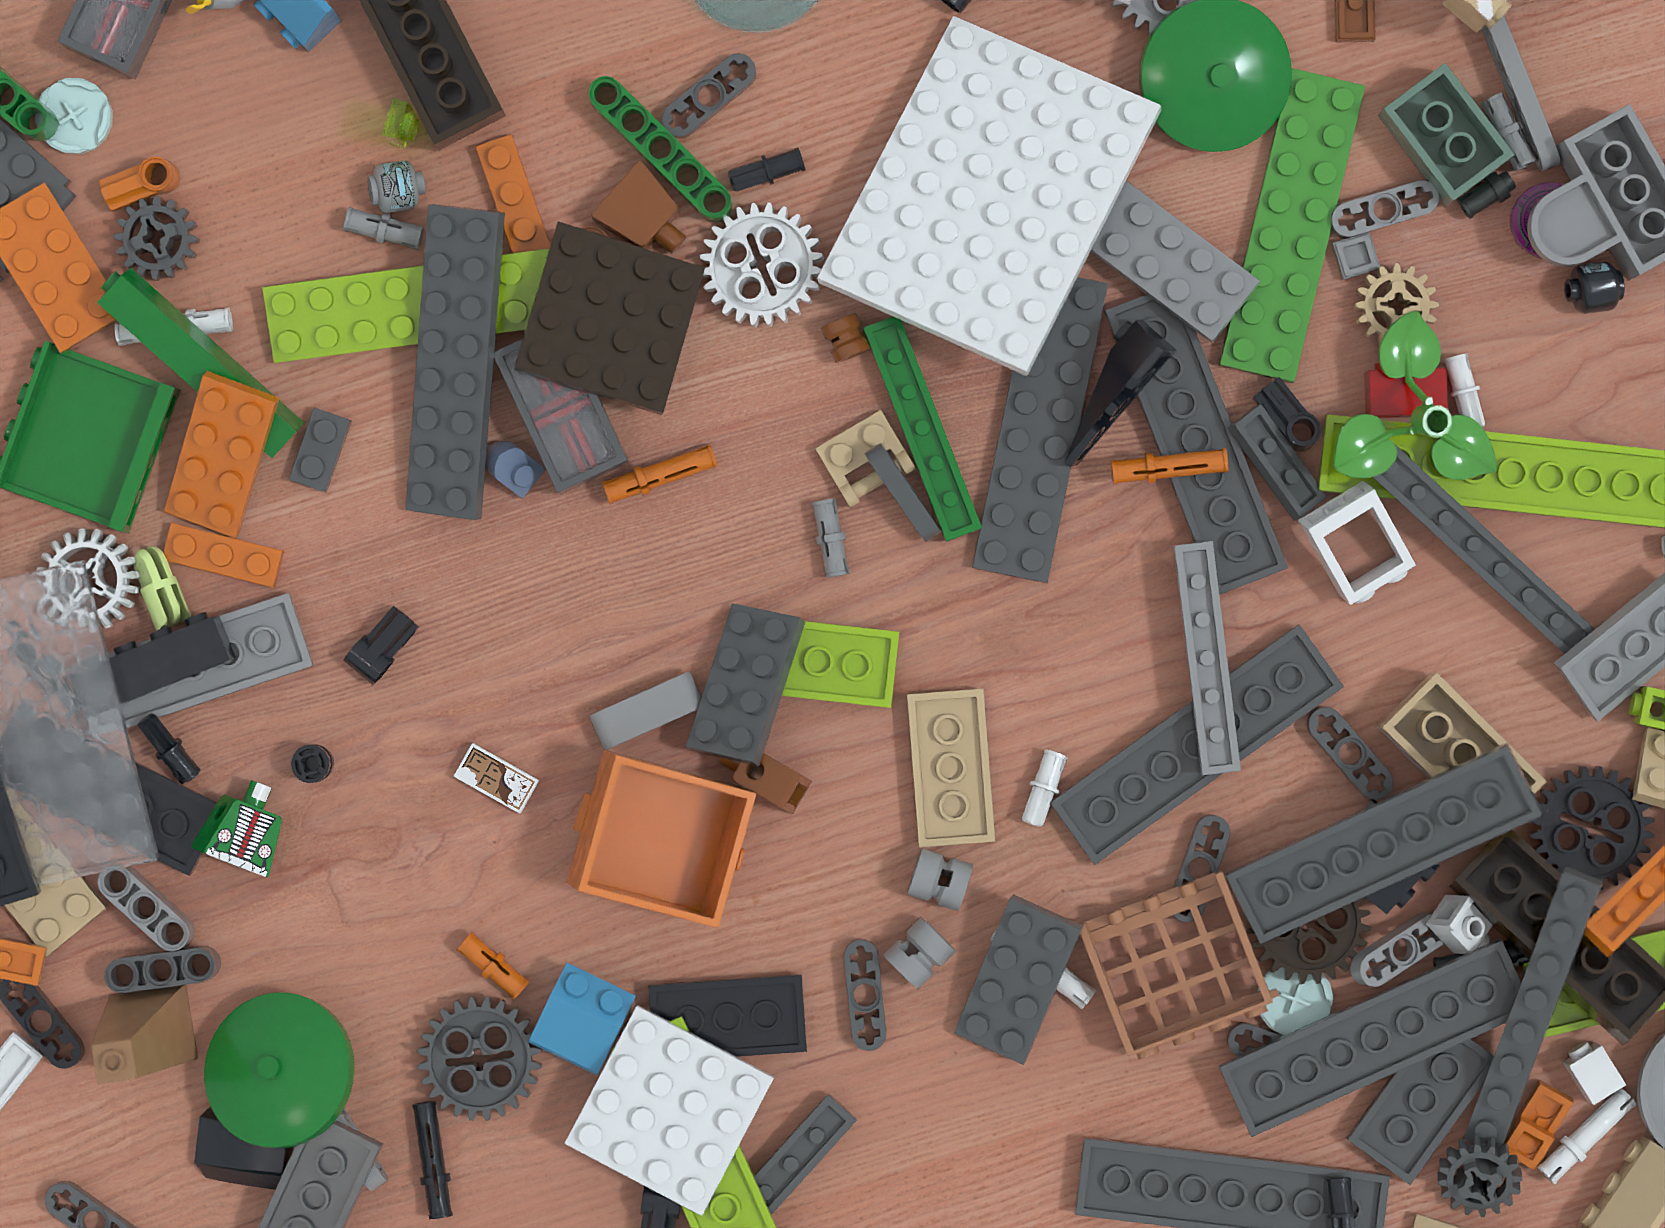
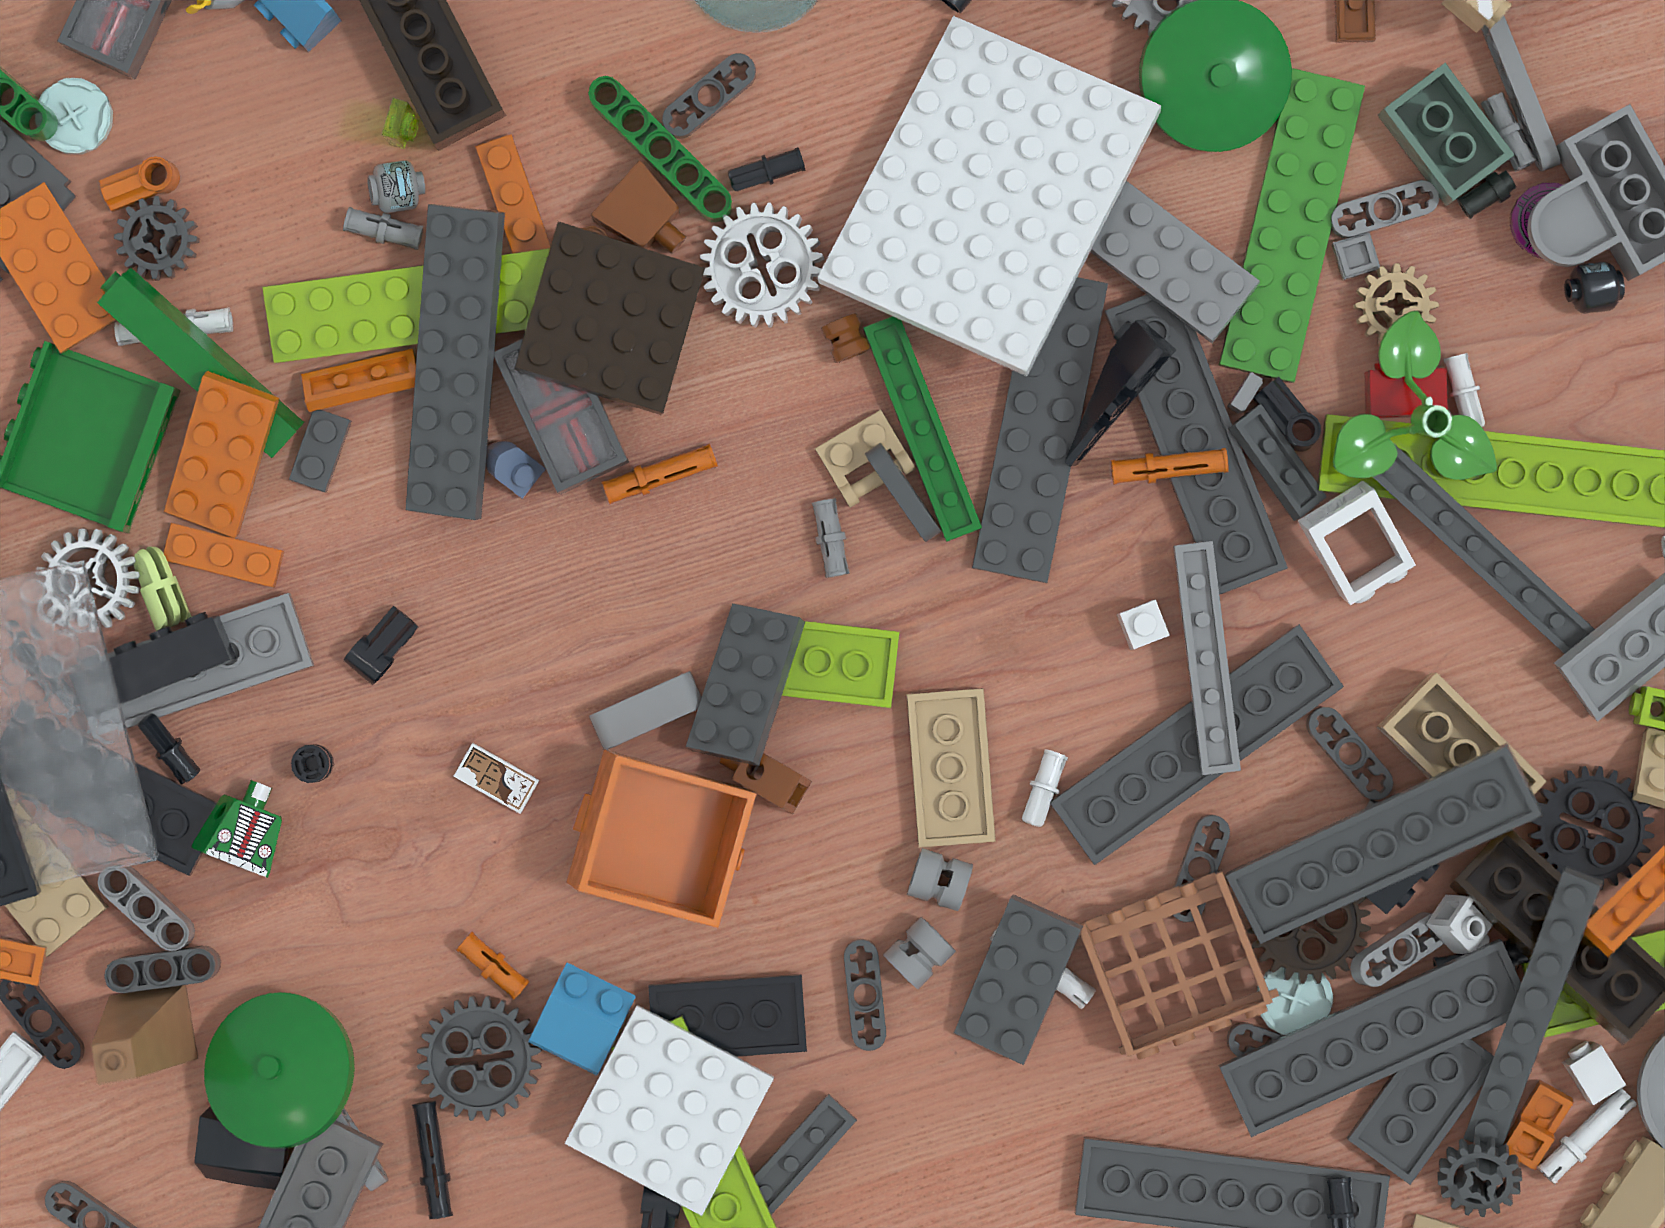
(359, 380): none -> orange plate
(1143, 624): none -> white brick
(1245, 393): none -> light grey tile

